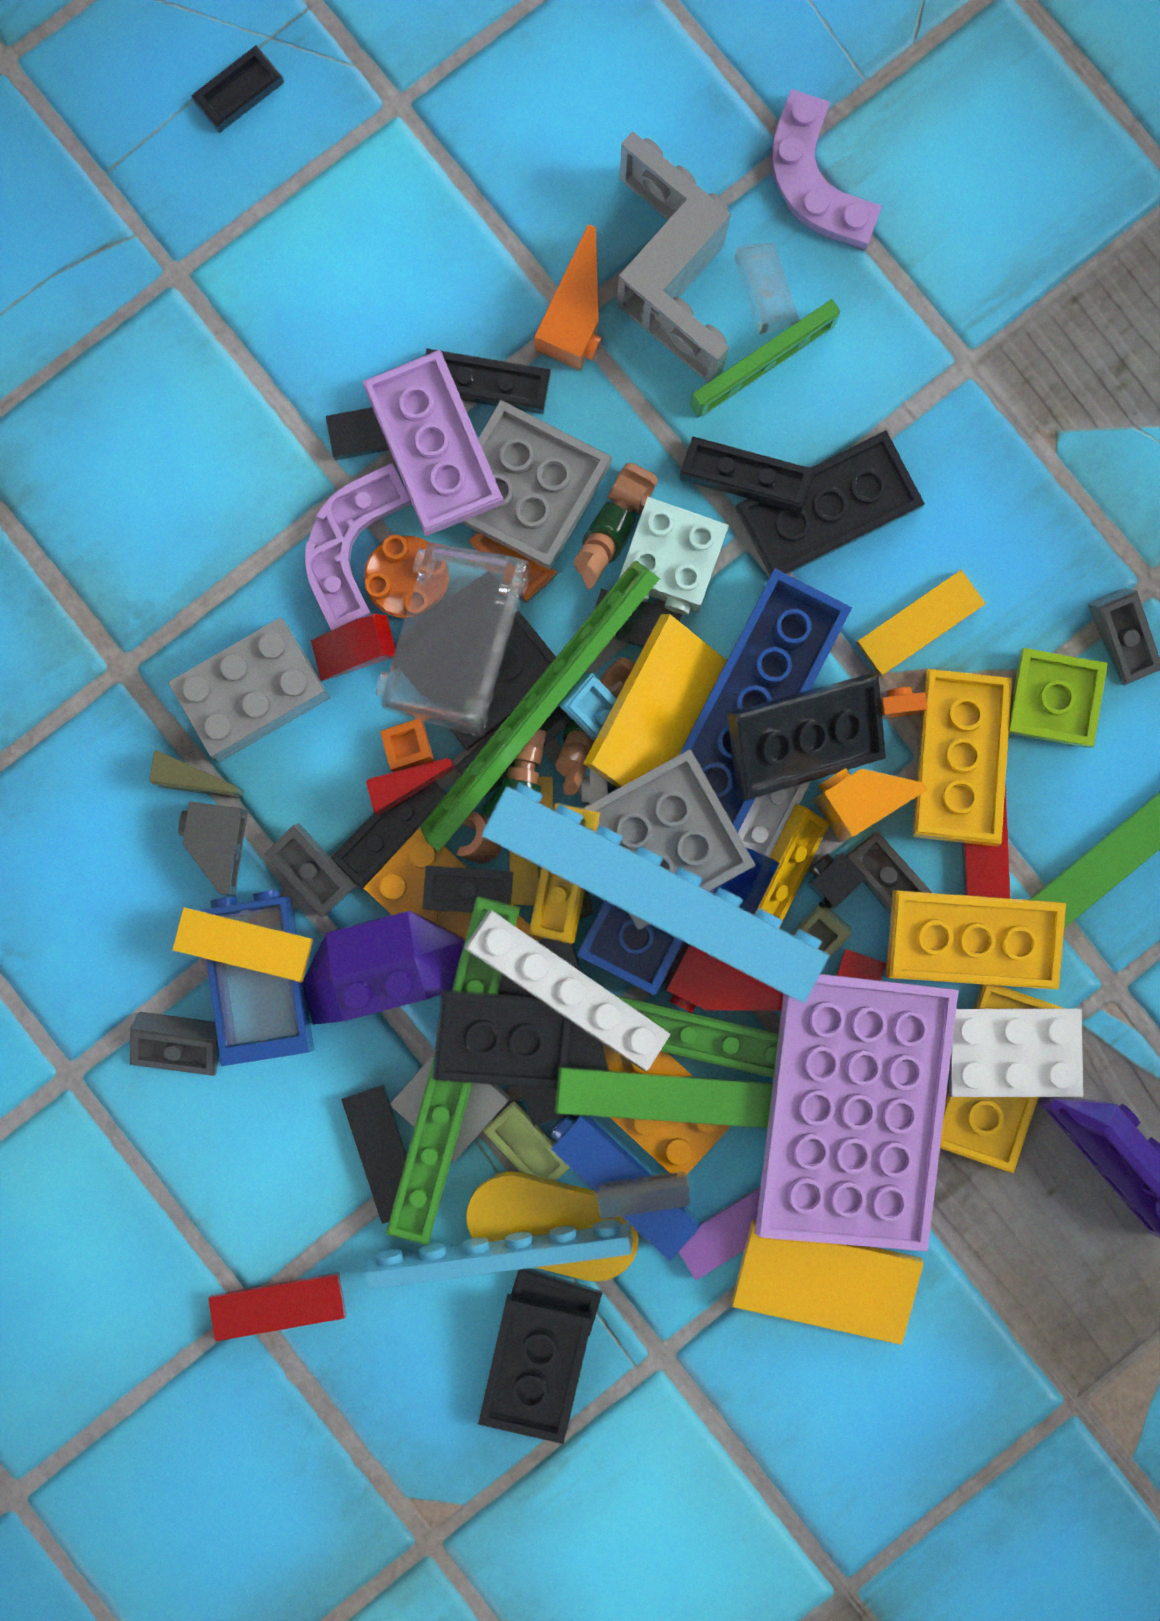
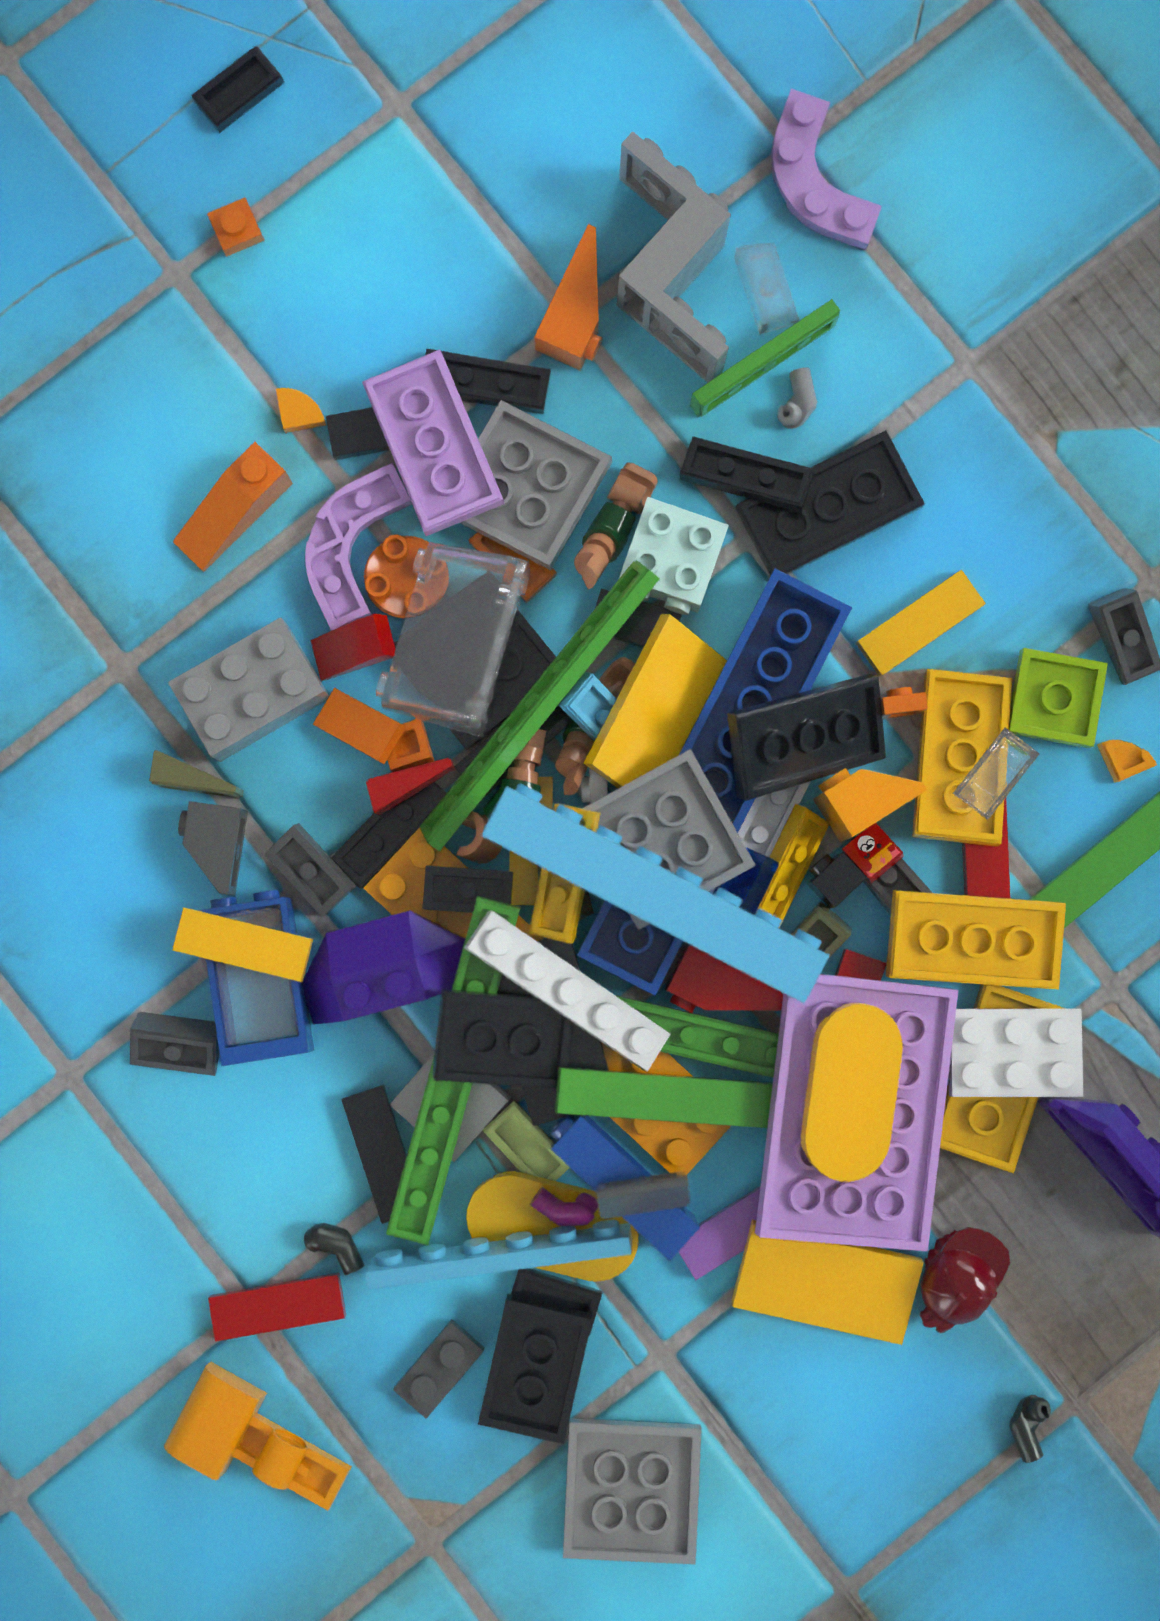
(224, 1424): none -> light orange plate
(232, 506): none -> orange slope
(235, 226): none -> orange plate
(298, 410): none -> light orange tile
(335, 1241): none -> pearl dark grey arm
(359, 725): none -> orange tile
(438, 1368): none -> dark grey plate
(565, 1213): none -> magenta arm
(632, 1491): none -> light grey plate
(803, 401): none -> light grey arm
(851, 1092): none -> yellow tile
(873, 852): none -> red tile
(961, 1277): none -> dark red hair
(996, 773): none -> clear tile
(1023, 1424): none -> pearl dark grey arm
(1125, 759): none -> light orange tile

